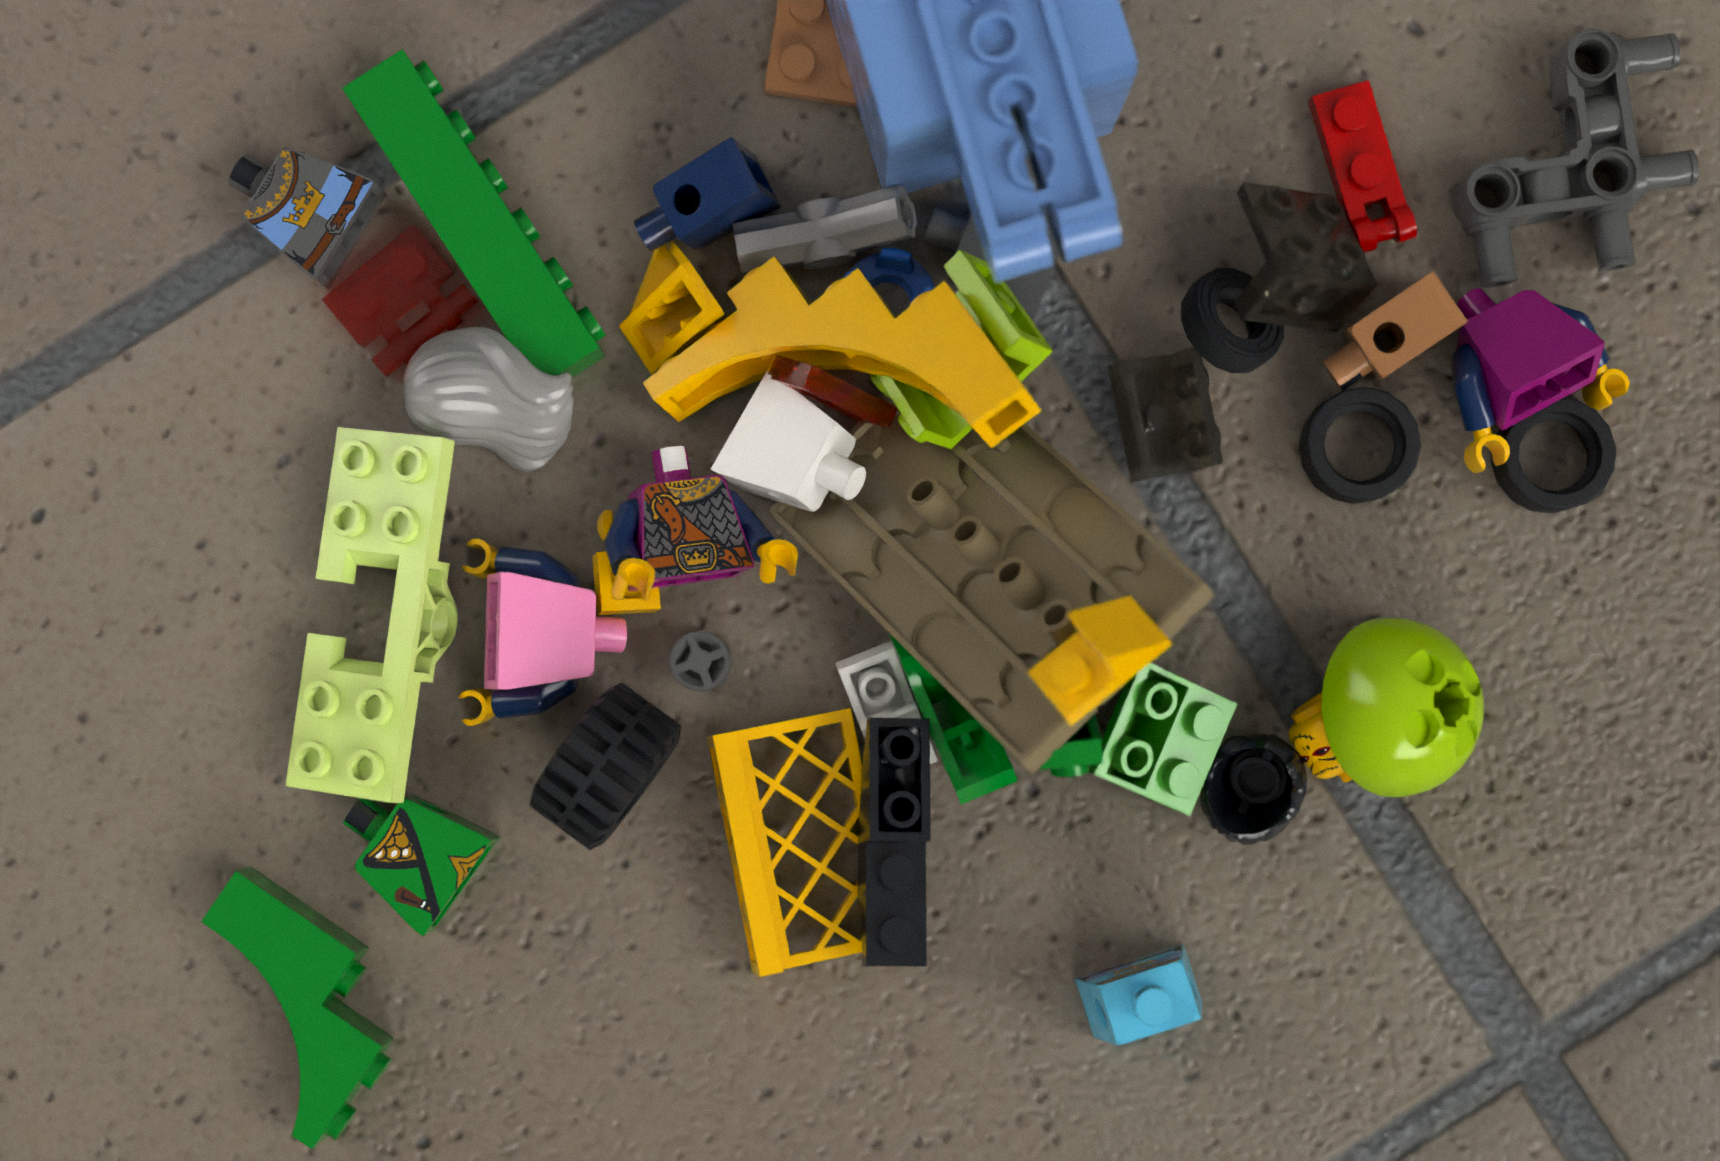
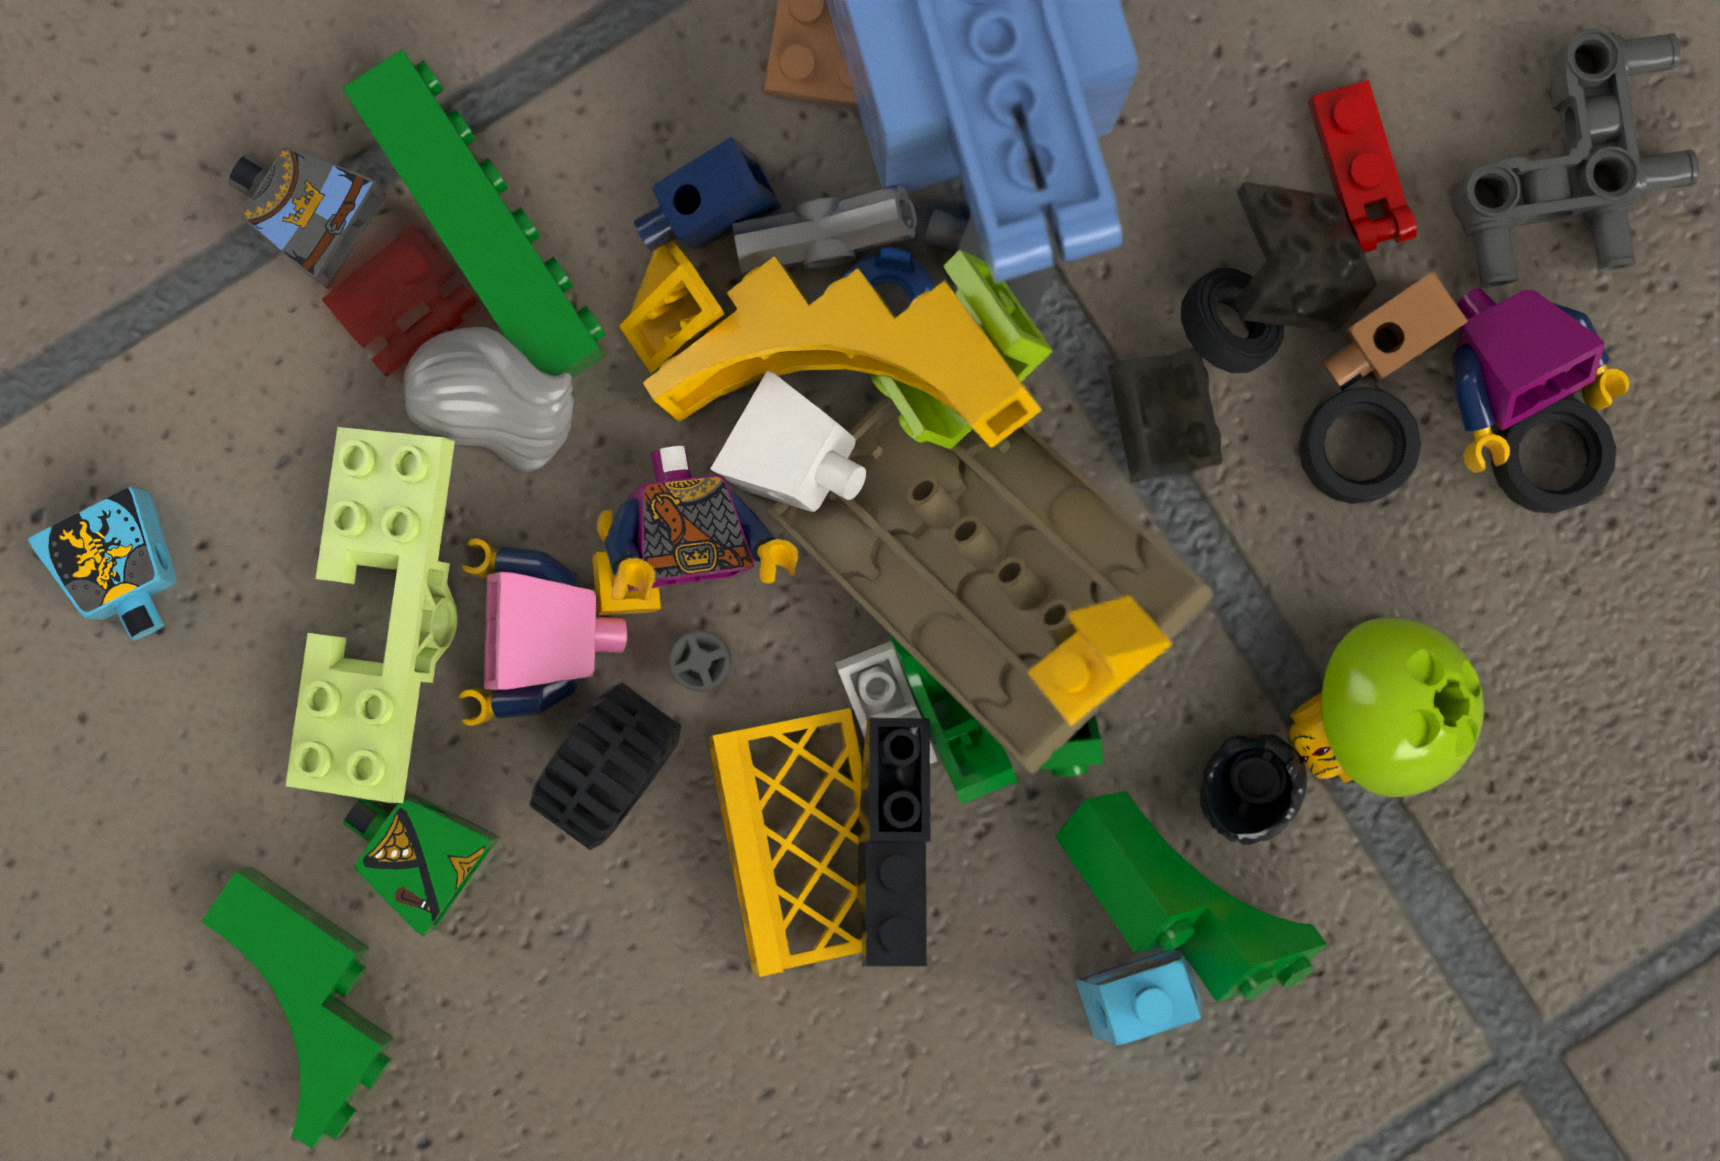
(111, 560): none -> torso
(832, 391): clear red tile -> none
(1163, 738): bright green slope -> none
(1170, 904): none -> green arch

